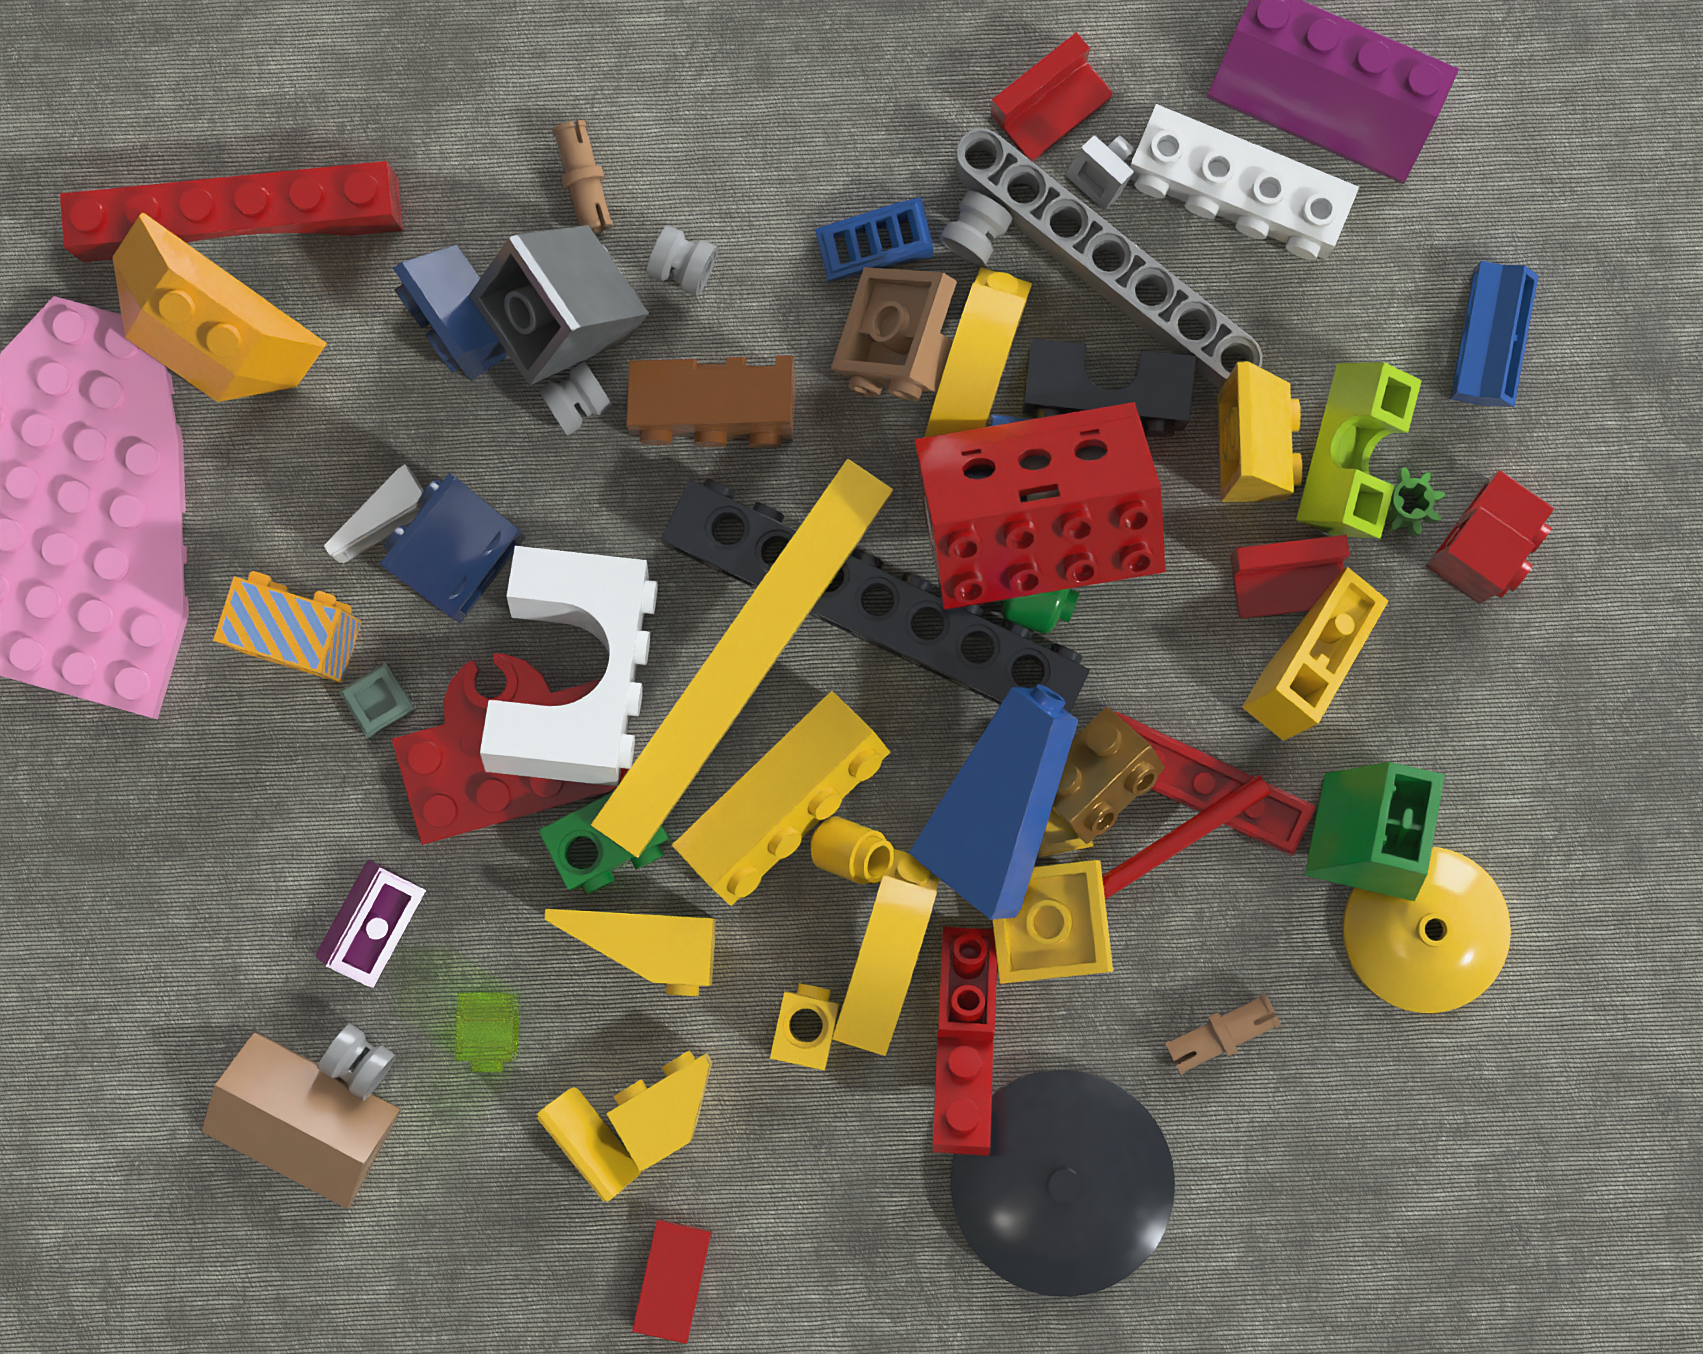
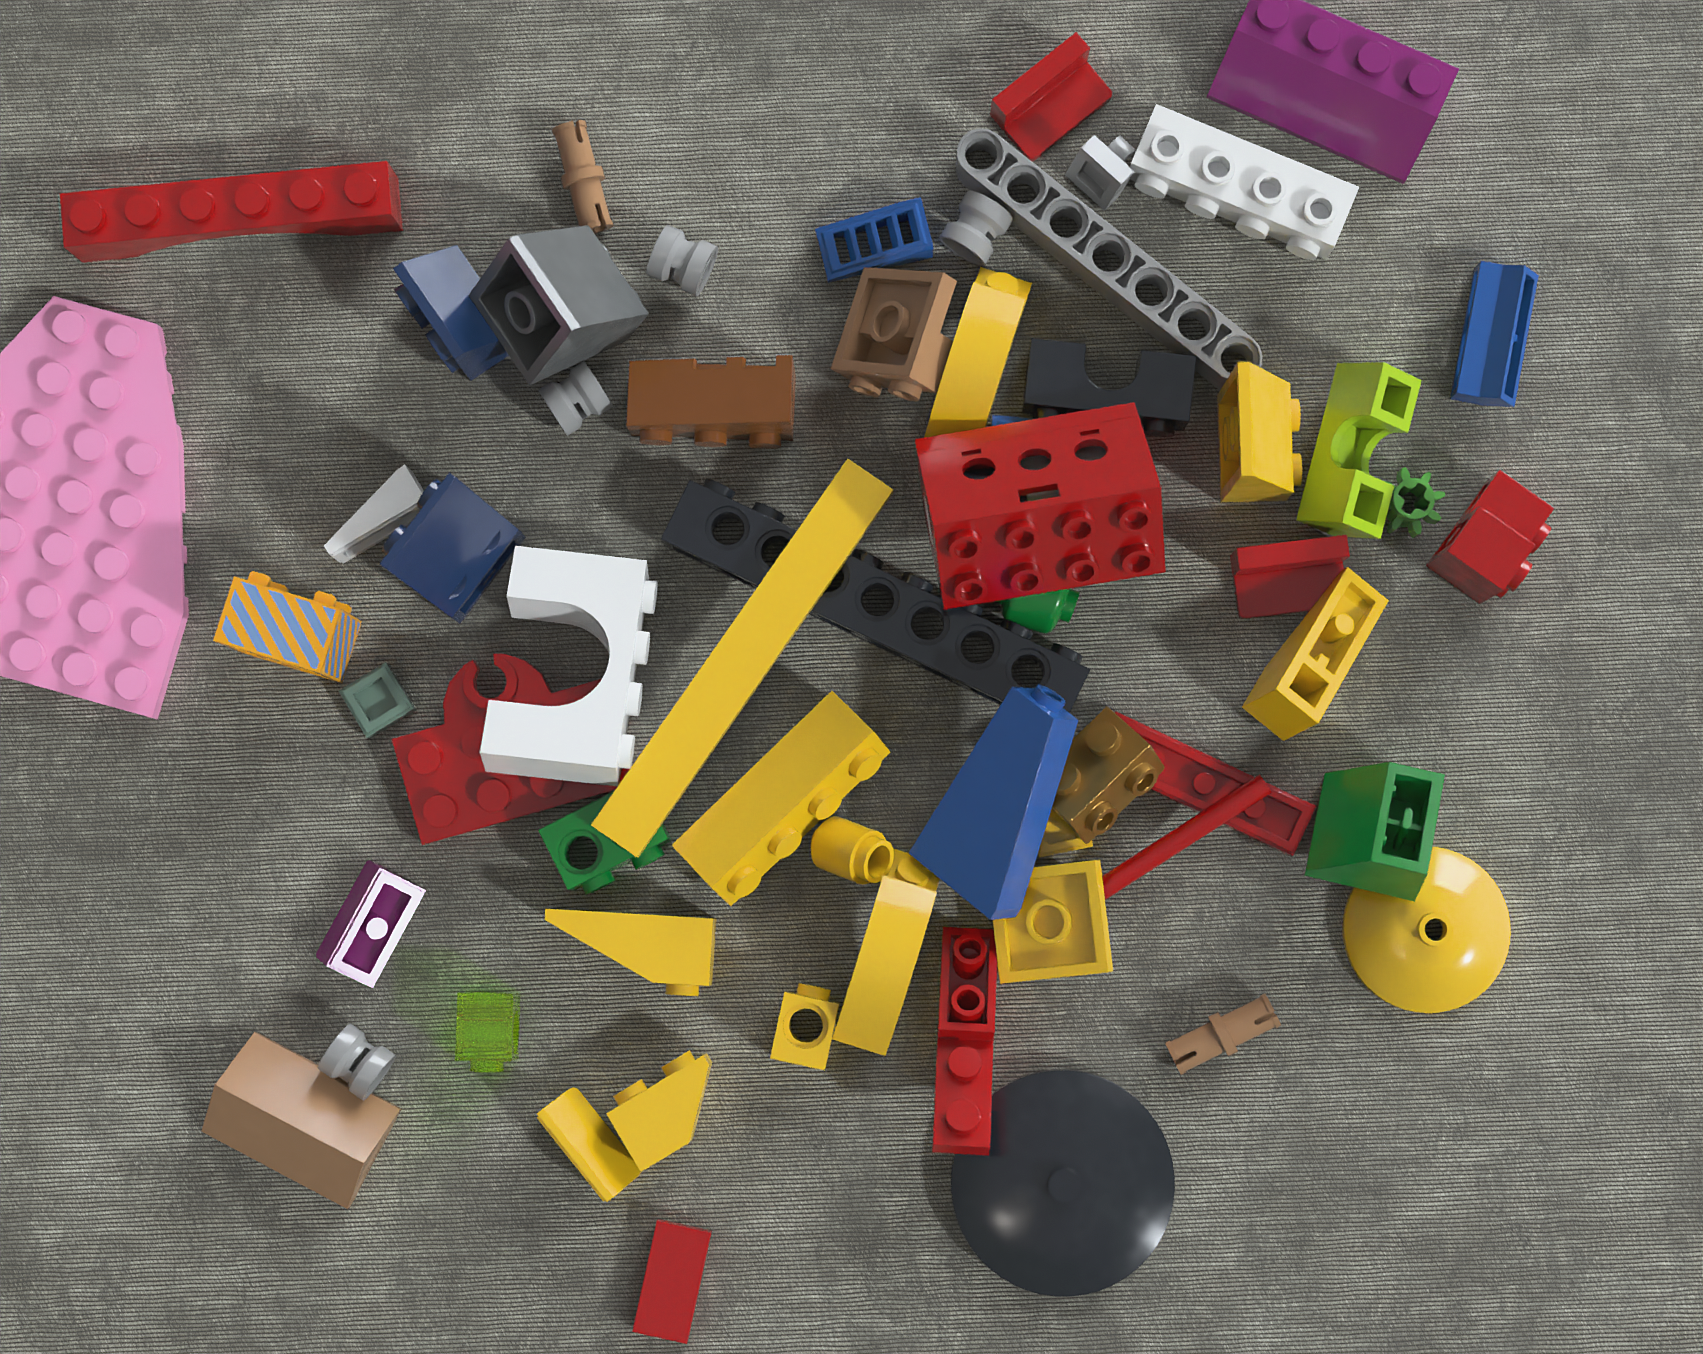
(205, 319): light orange wedge -> none

